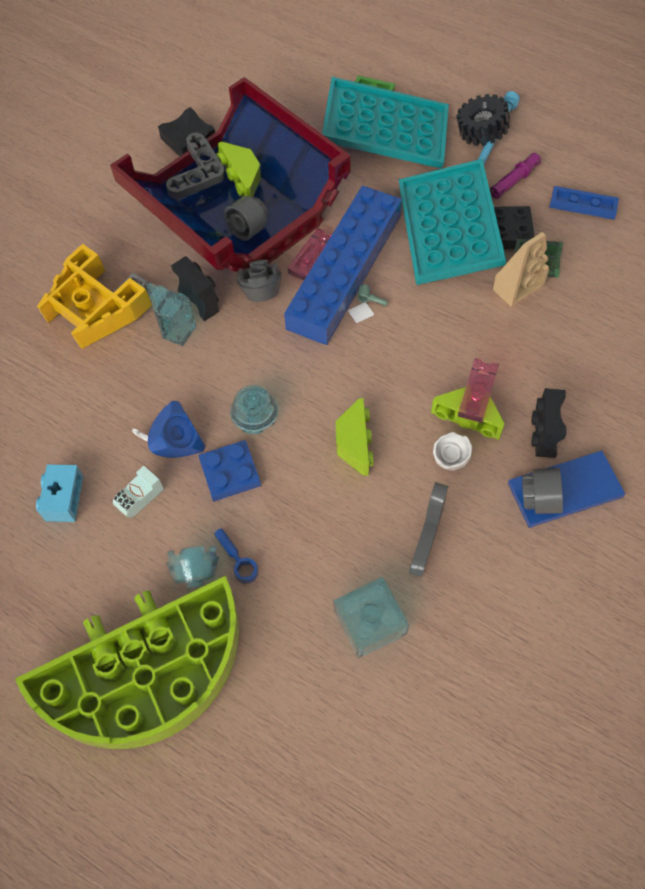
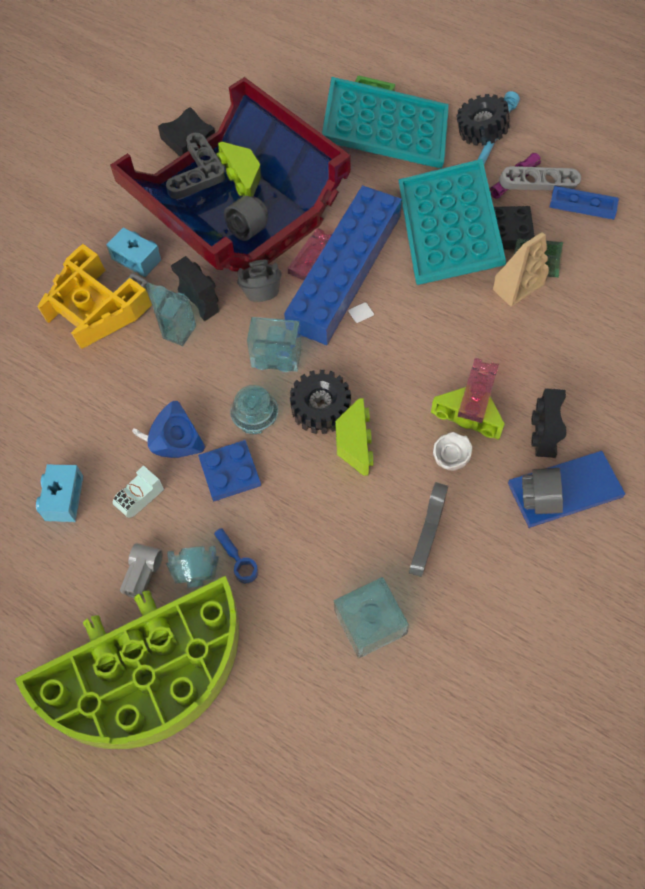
(134, 252): none -> medium azure brick
(142, 563): none -> light grey piece
(274, 344): none -> clear light blue brick
(310, 392): none -> black bush
(364, 295): sand green hand -> none
(539, 174): none -> light grey beam

